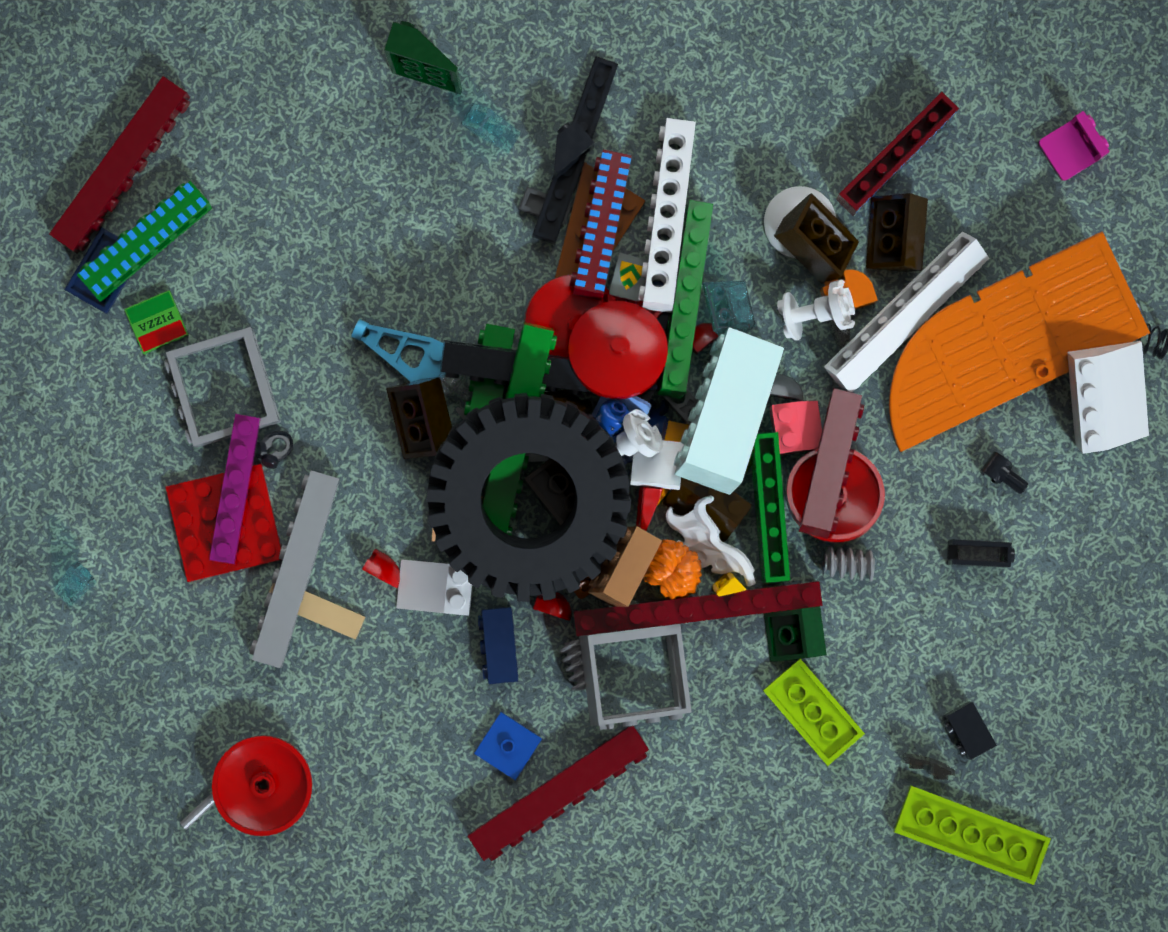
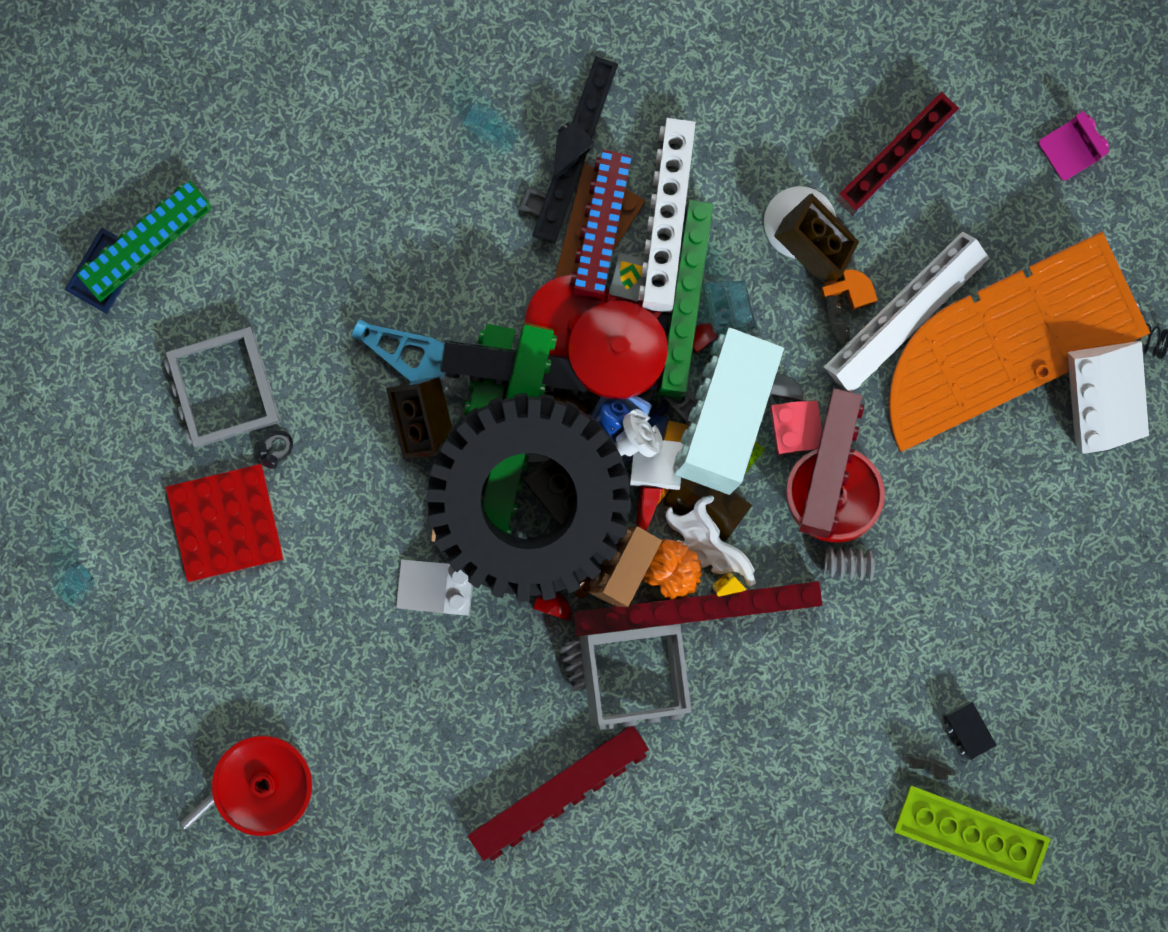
(120, 165): dark red brick -> none
(156, 322): tile -> none
(235, 489): magenta plate -> none
(295, 569): light grey brick -> none
(330, 615): tan tile -> none
(383, 568): red brick -> none
(419, 59): dark green slope -> none
(498, 645): dark blue brick -> none
(508, 746): blue plate -> none
(770, 508): green brick -> none
(795, 634): dark green slope -> none
(813, 712): lime plate -> none
(835, 306): white piece -> none
(897, 232): dark brown slope -> none
(980, 553): black window -> none
(1000, 471): black axle -> none

